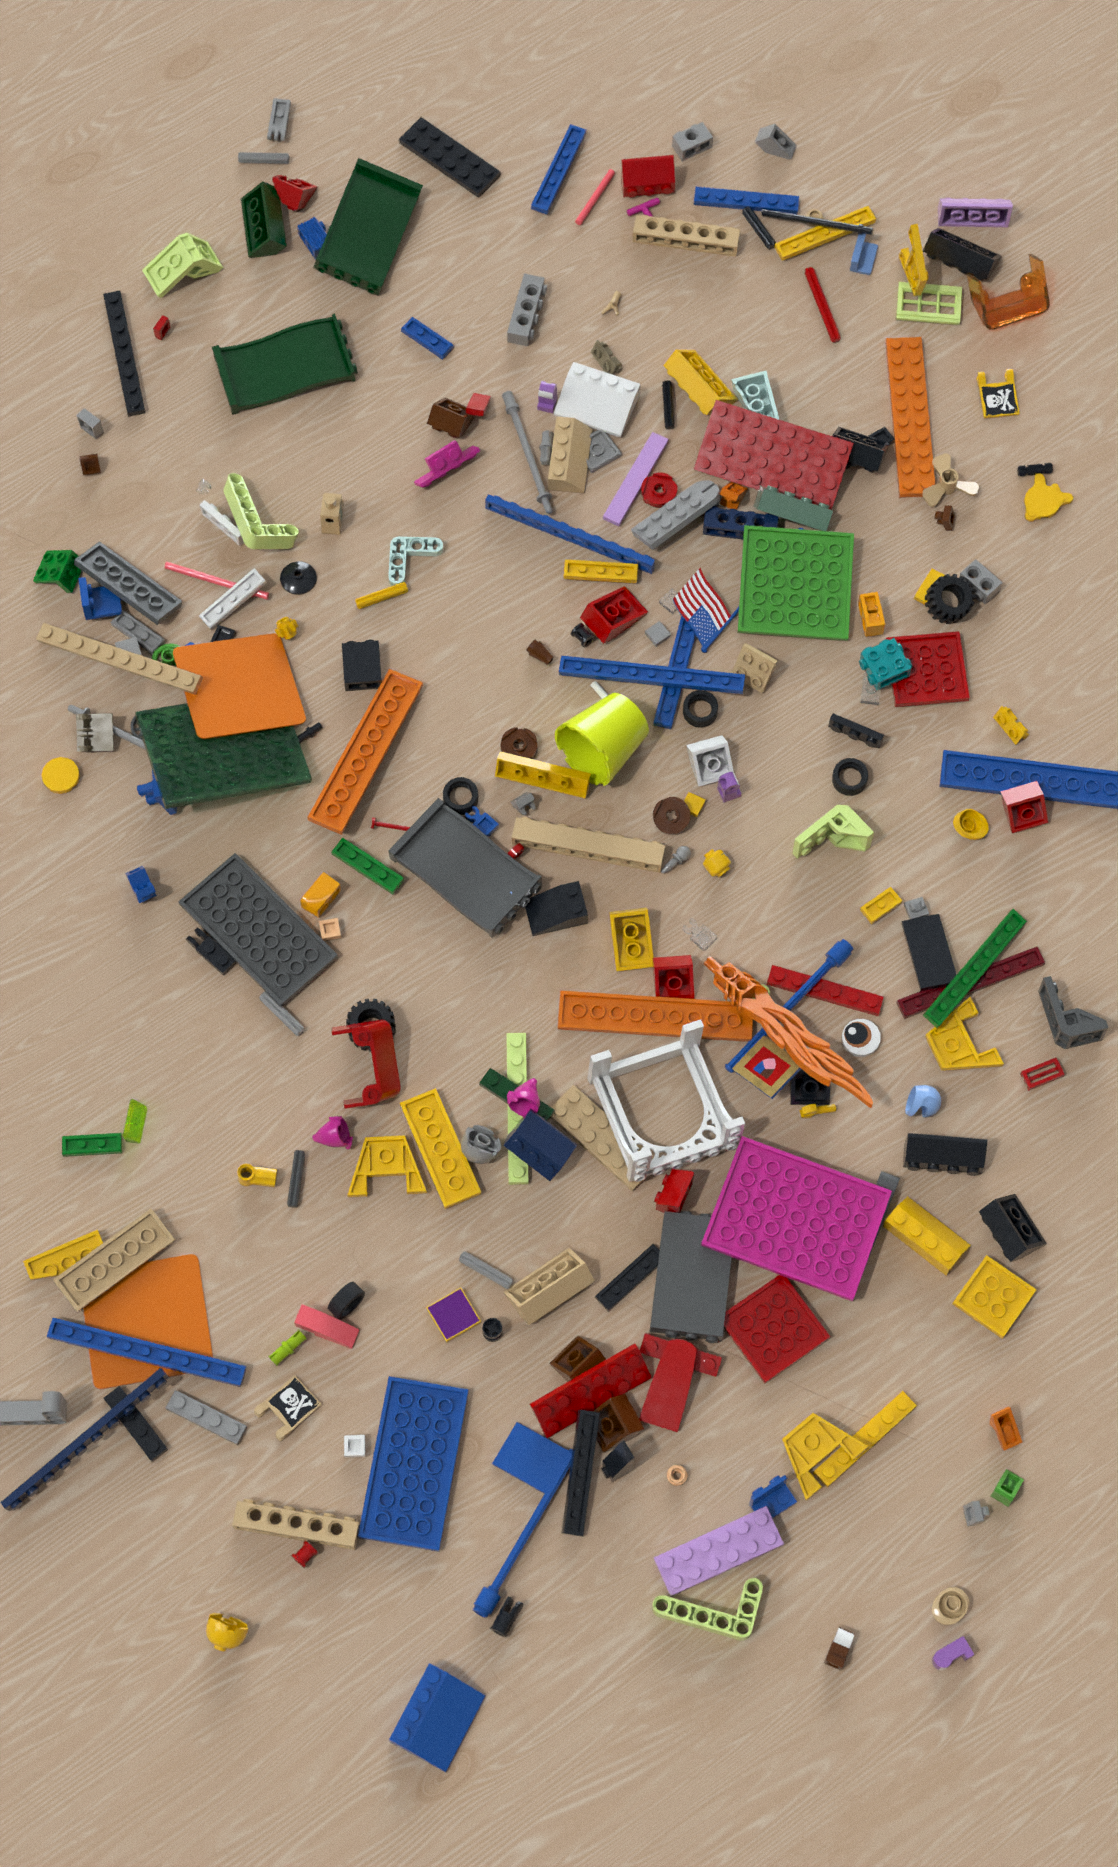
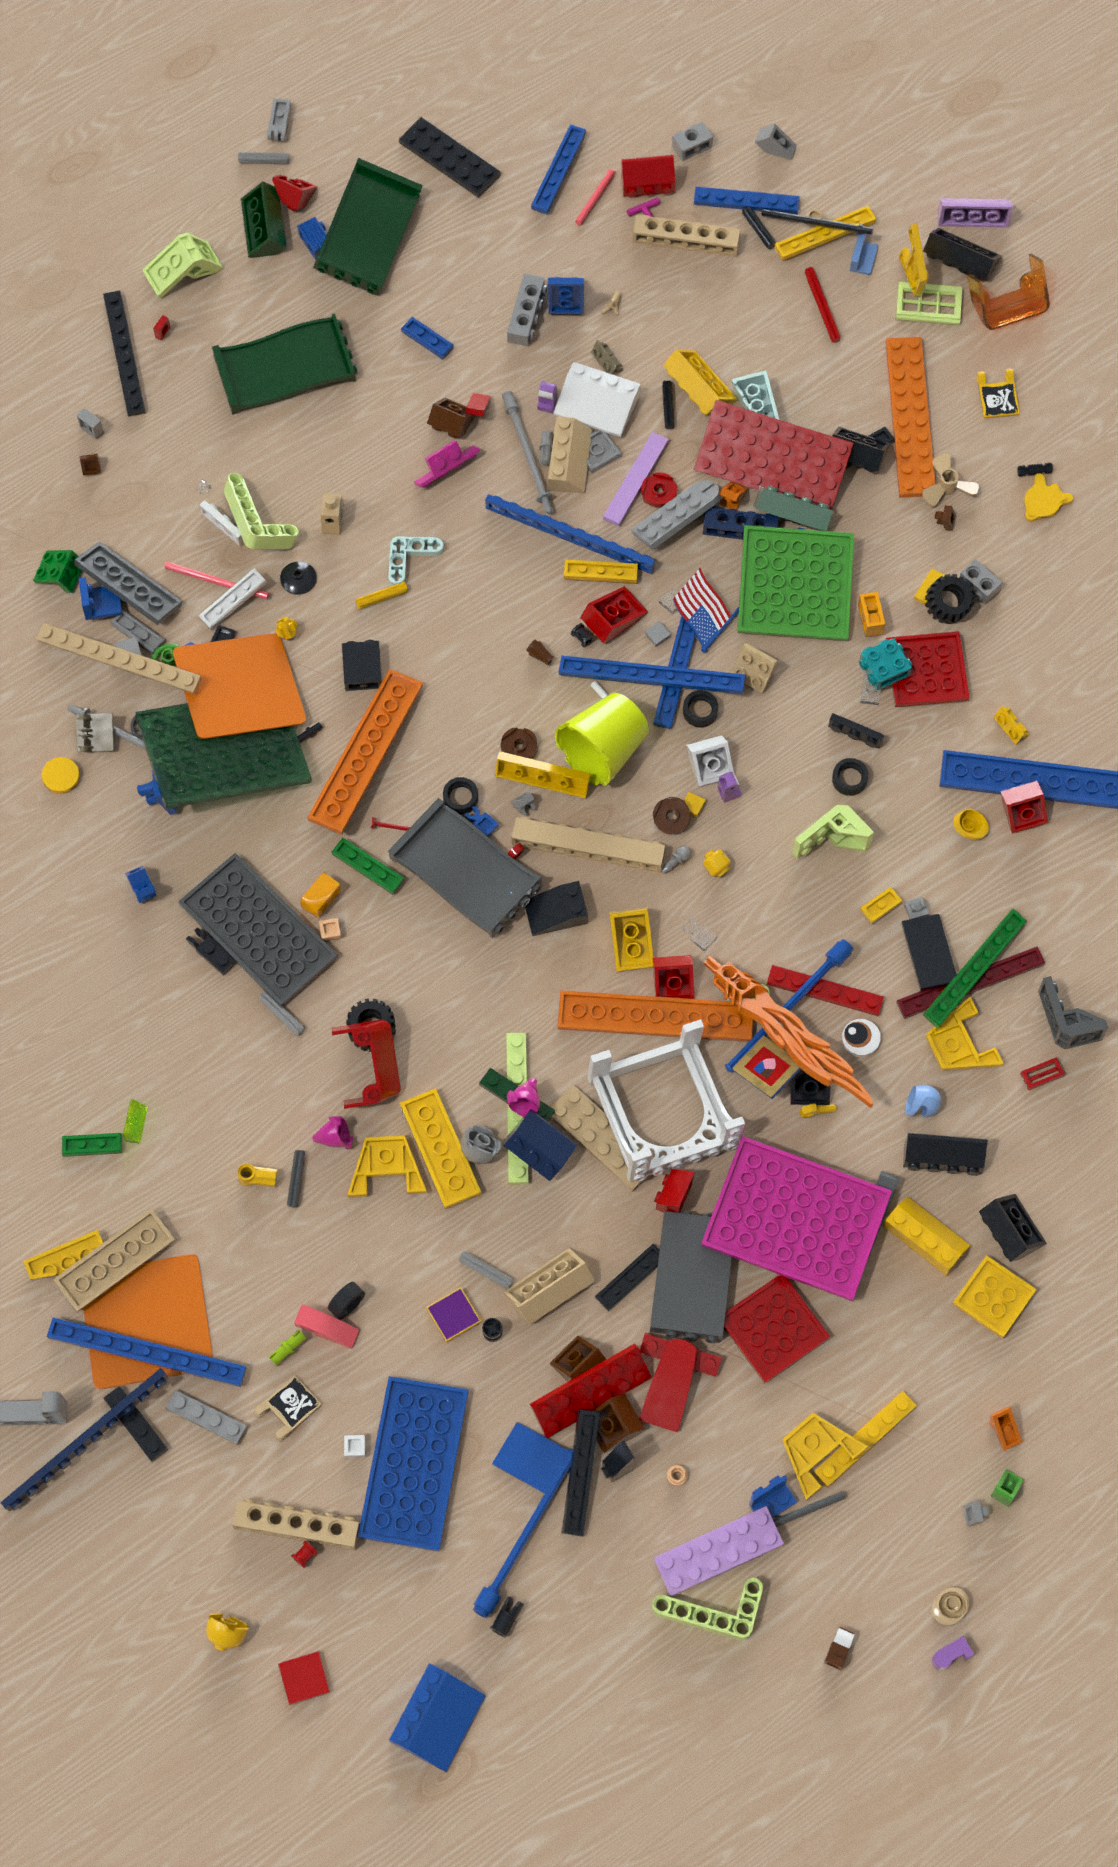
(304, 1678): none -> red tile
(565, 295): none -> blue bracket
(809, 1508): none -> dark grey bar

